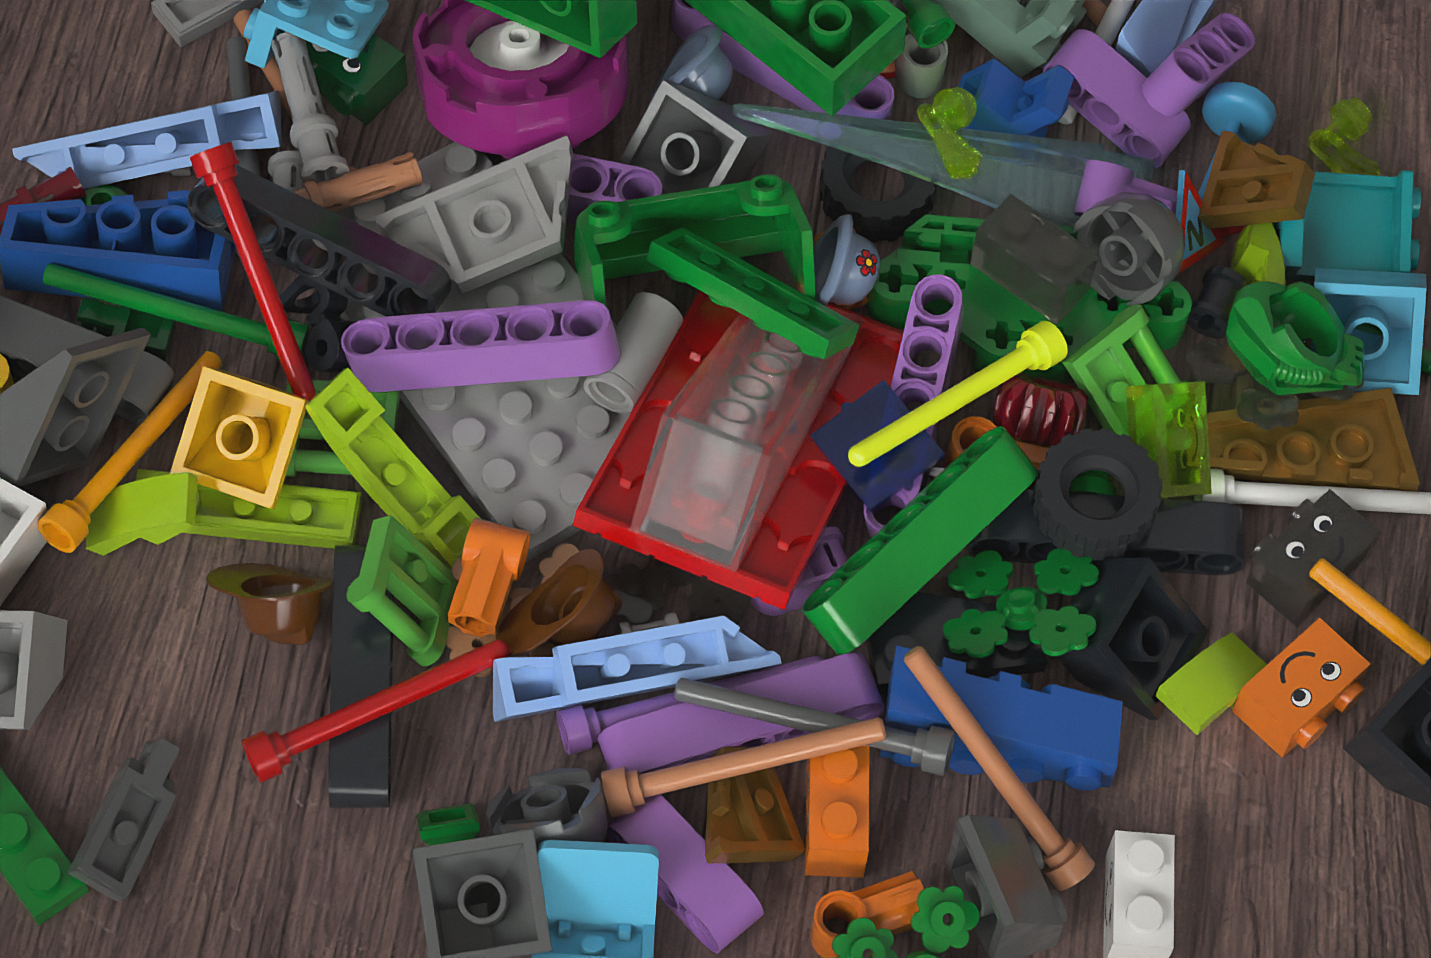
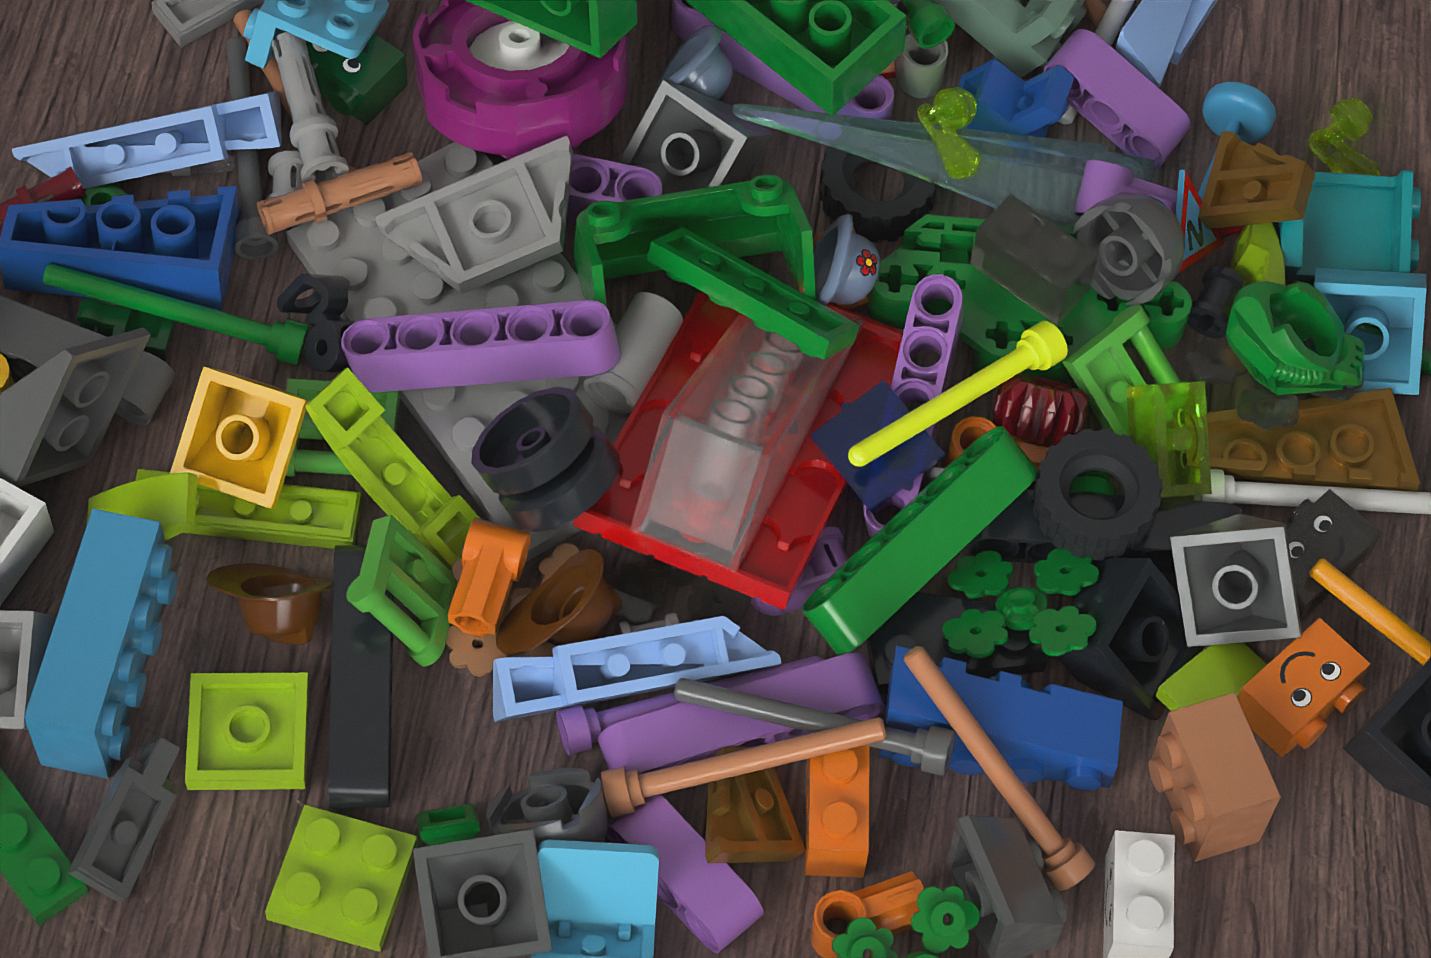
(67, 523): light orange piece -> none
(101, 645): none -> dark azure brick
(219, 170): red piece -> none
(247, 731): none -> lime plate
(273, 751): red piece -> none
(341, 878): none -> lime plate
(346, 245): black beam -> none
(546, 459): none -> black wheel
(1198, 64): medium lavender beam -> none
(1213, 777): none -> nougat brick
(1236, 581): none -> dark grey slope

